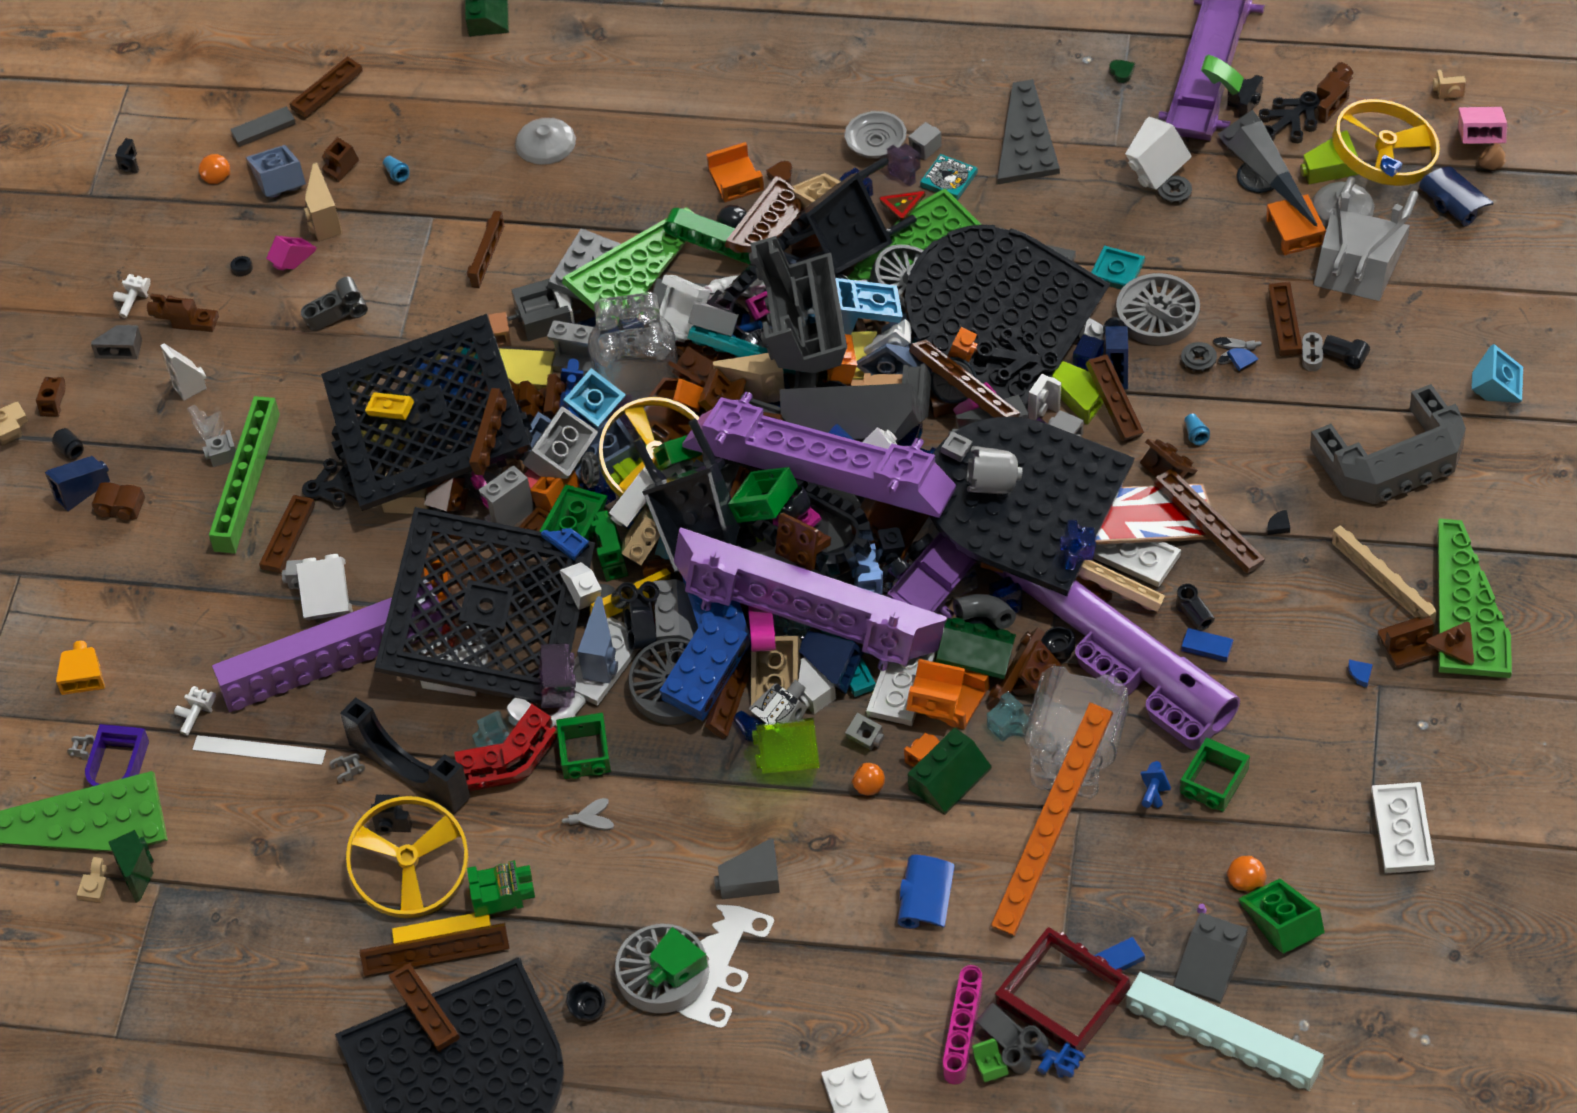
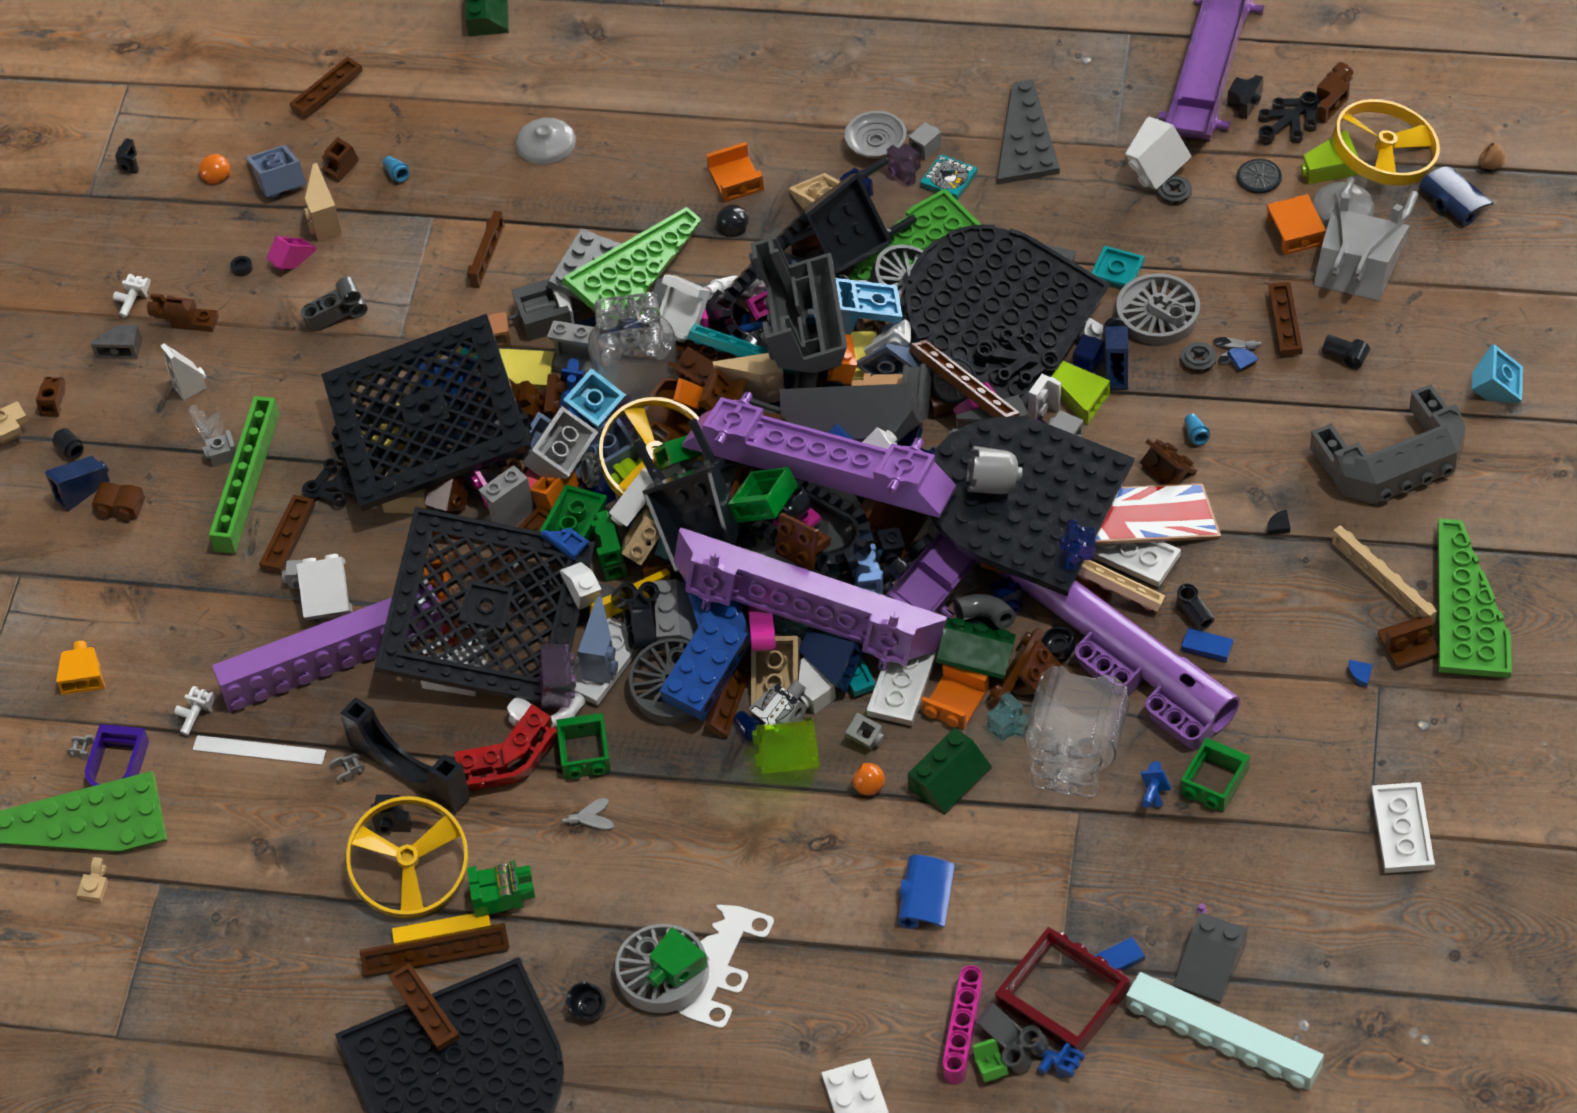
(133, 862): dark green slope -> none
(263, 126): dark grey tile -> none
(389, 406): yellow plate -> none
(488, 428): reddish brown plate -> none
(491, 730): clear light blue brick -> none
(702, 232): green beam -> none
(713, 318): light grey slope -> none
(749, 873): dark grey slope -> none
(767, 216): plate -> none
(782, 170): reddish brown tile -> none
(902, 204): piece -> none
(920, 749): orange brick -> none
(935, 689): orange panel -> none
(956, 446): light grey plate -> none
(963, 345): orange brick -> none
(1052, 819): orange plate -> none
(1114, 398): reddish brown plate -> none
(1121, 70): dark green tile -> none
(1209, 521): reddish brown plate -> none
(1219, 71): bright green slope -> none
(1246, 873): orange hair -> none
(1253, 146): dark grey plate -> none
(1283, 915): green slope -> none
(1315, 351): light grey beam -> none
(1390, 165): blue tile -> none
(1449, 87): tan bracket -> none
(1455, 643): reddish brown piece -> none
(1482, 125): bright pink brick -> none

